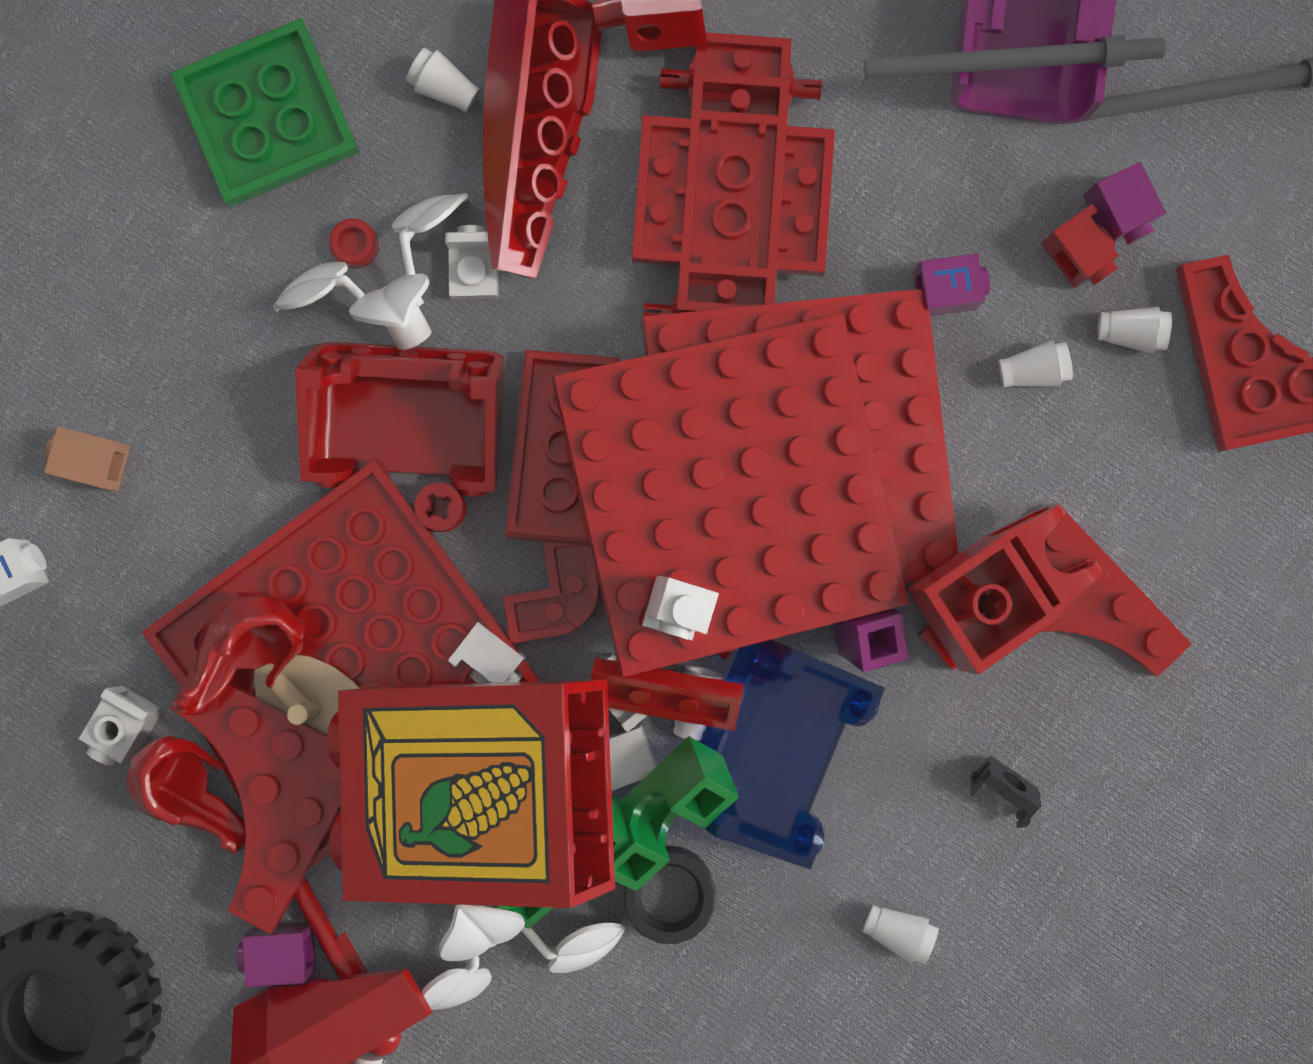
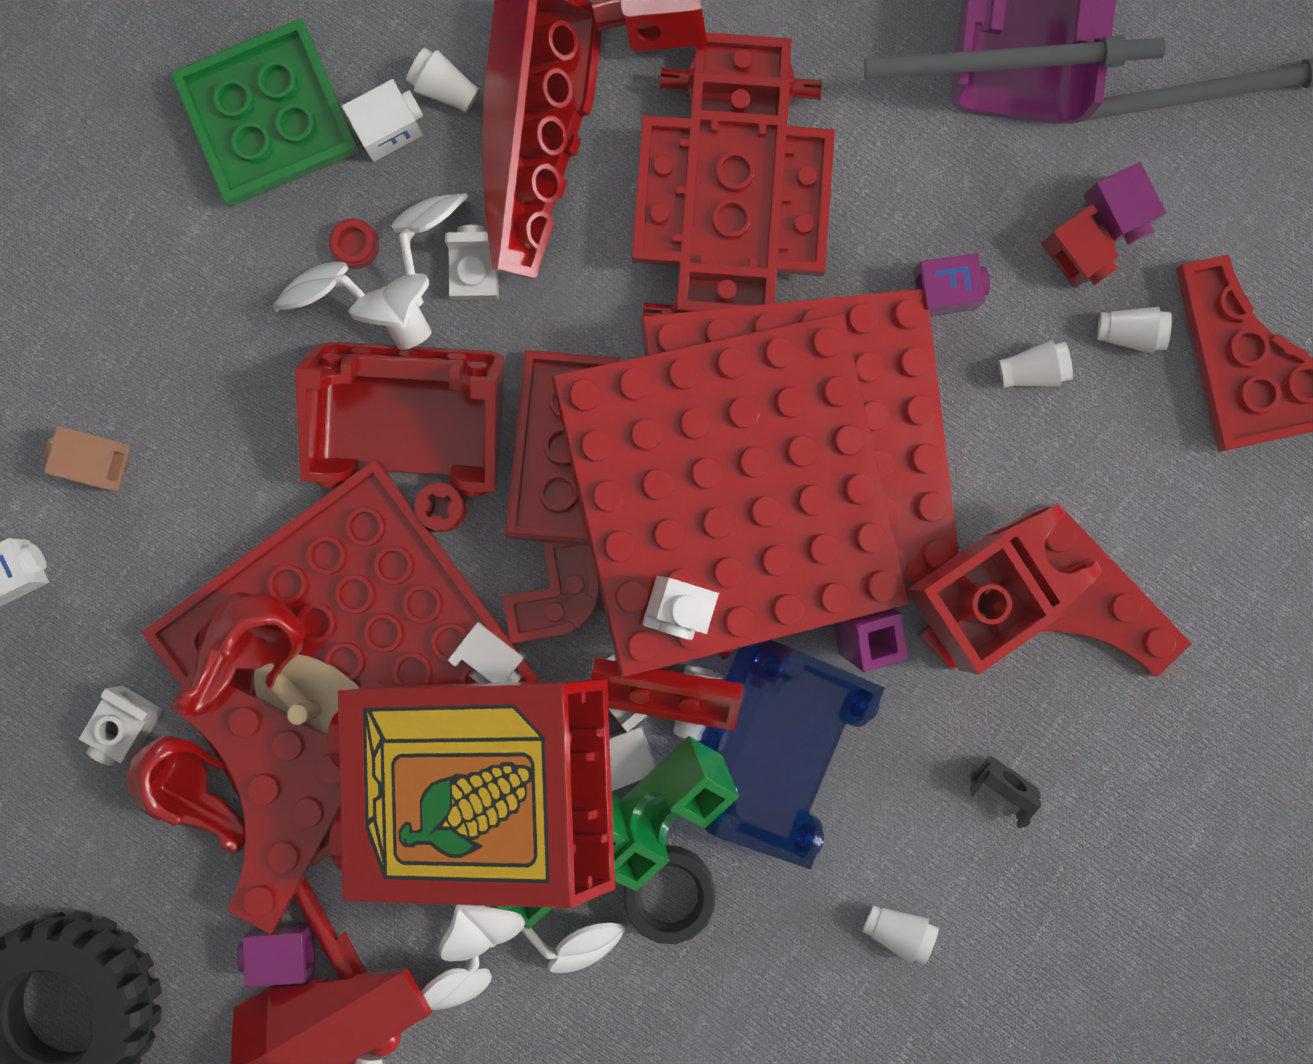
(384, 119): none -> white brick

